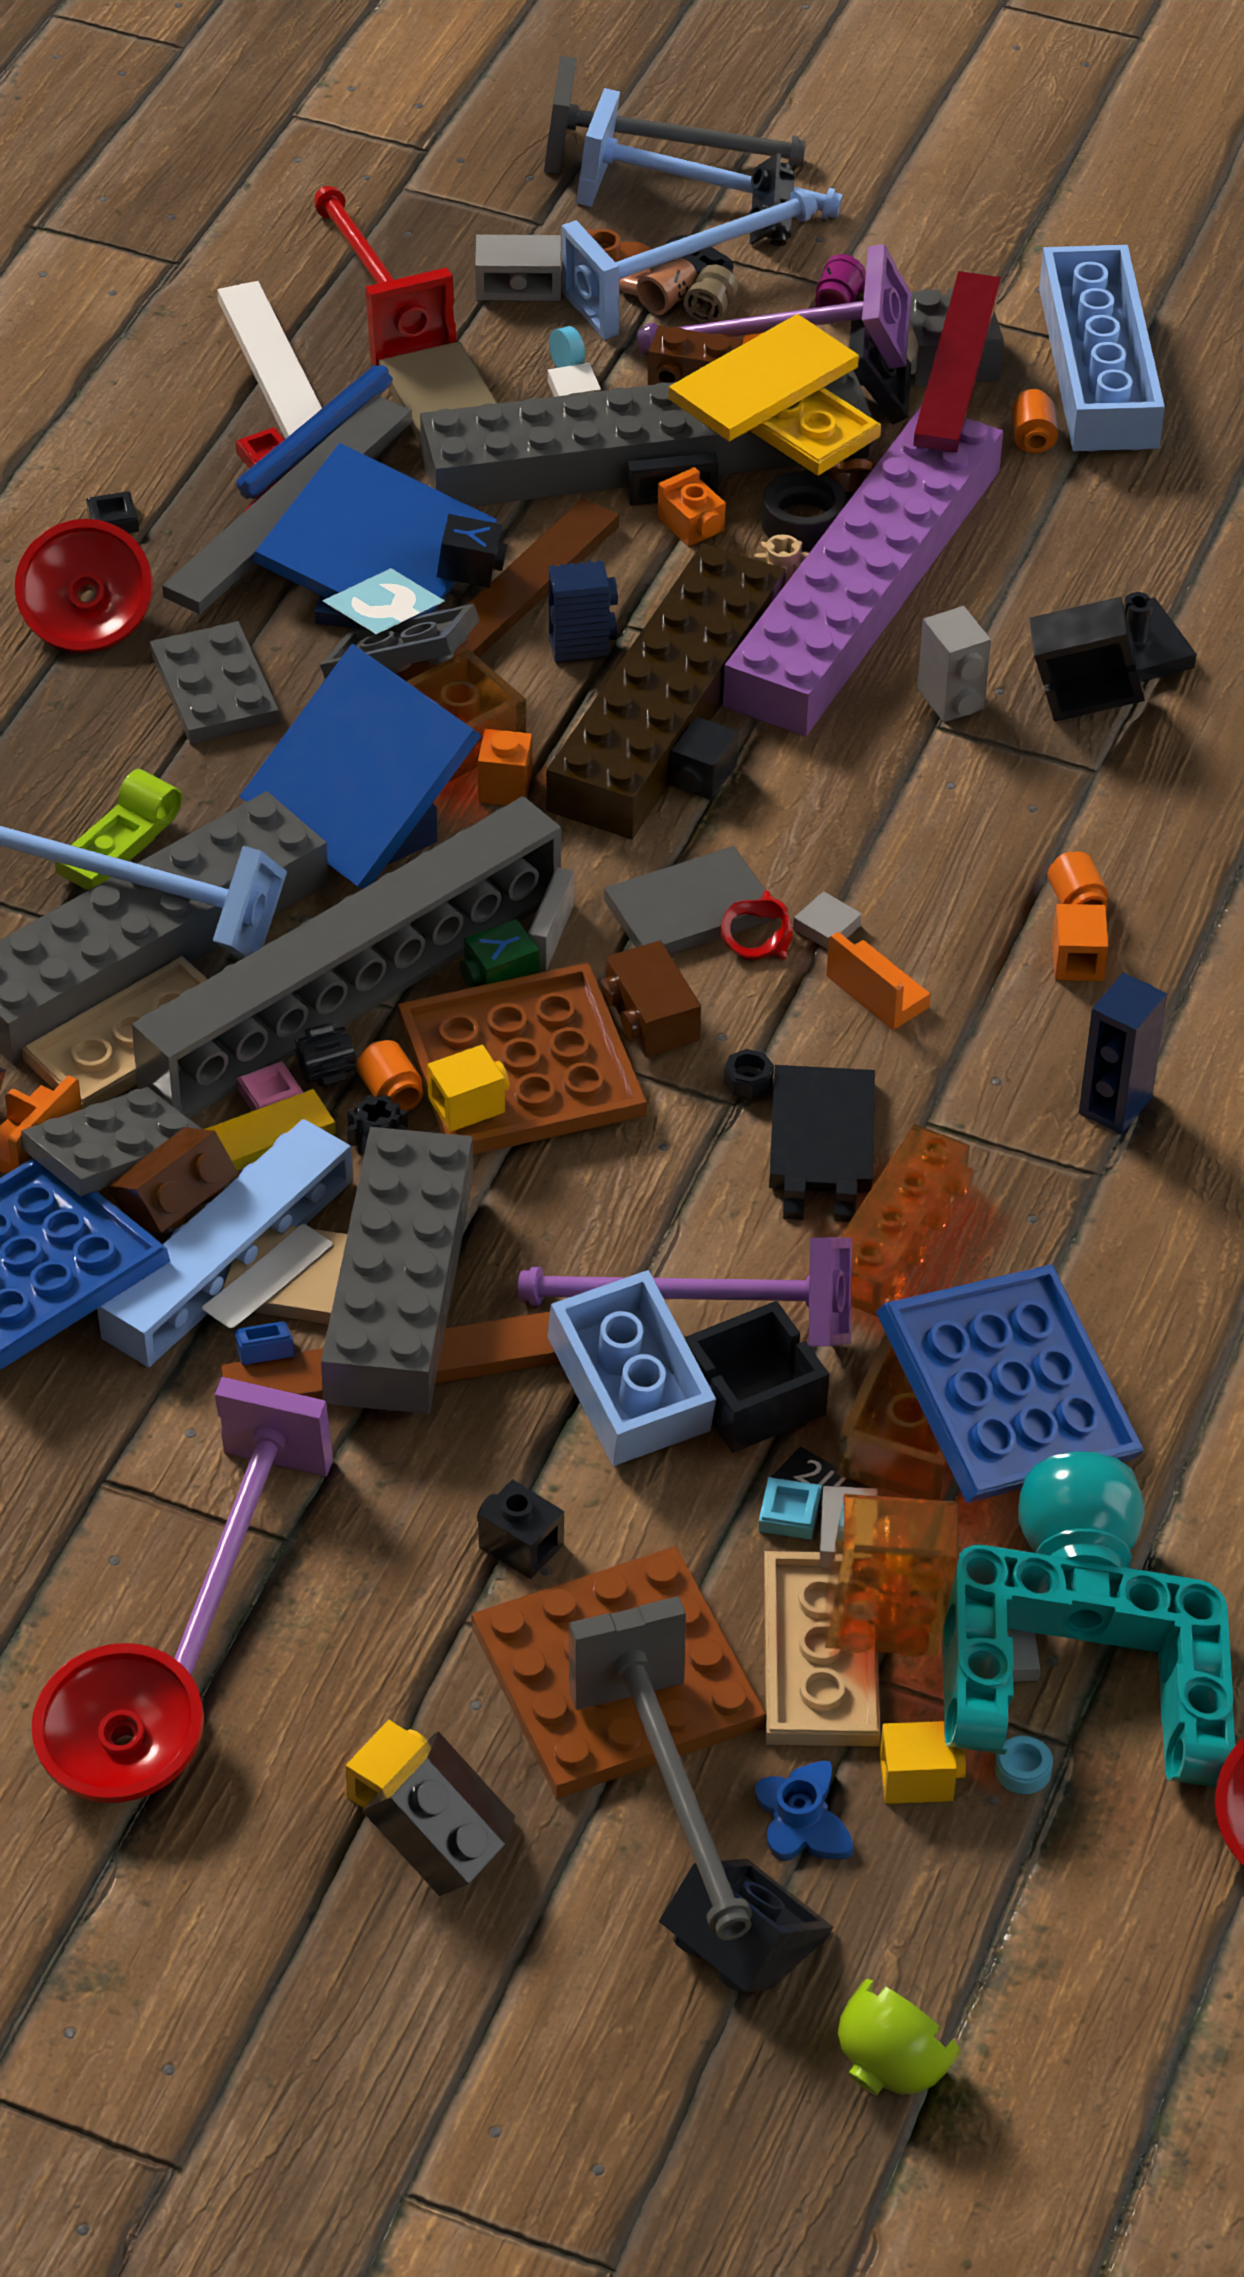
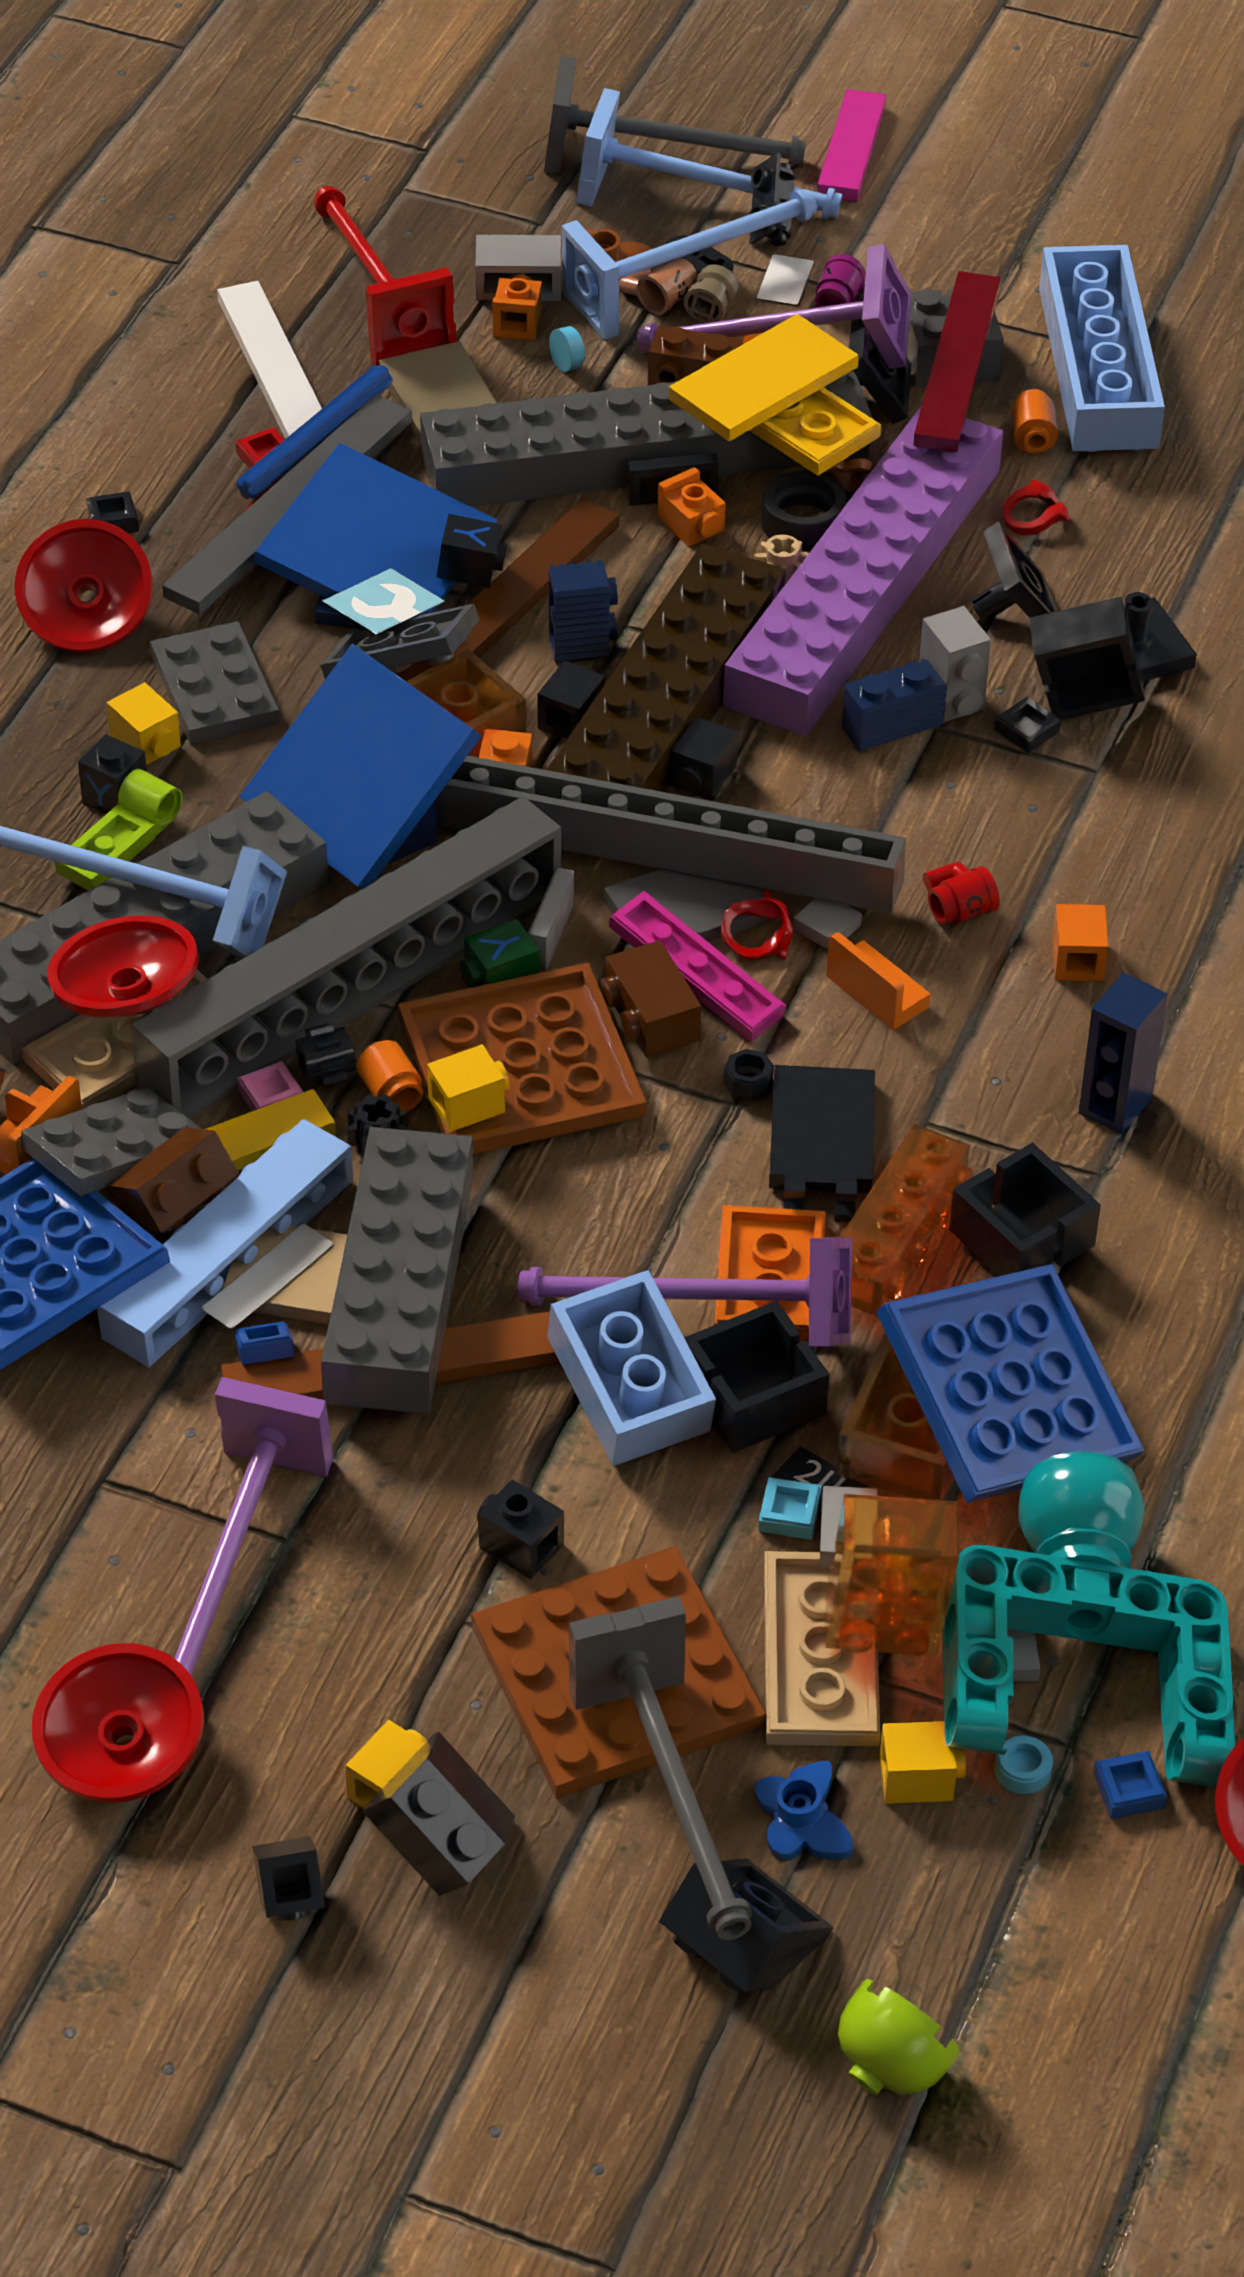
(104, 771): none -> black brick
(123, 966): none -> red dish
(145, 722): none -> yellow brick
(288, 1878): none -> black brick
(517, 296): none -> orange brick
(567, 698): none -> black brick
(572, 379): white tile -> none
(687, 833): none -> dark grey brick
(708, 972): none -> dark pink tile
(767, 1247): none -> orange tile
(785, 279): none -> white sticker
(852, 143): none -> dark pink tile
(893, 704): none -> dark blue brick
(960, 893): none -> red piece
(1020, 581): none -> black tile
(1027, 724): none -> black tile
(1035, 1217): none -> black piece
(1055, 513): none -> red piece
(1077, 880): orange brick -> none
(1130, 1785): none -> blue tile

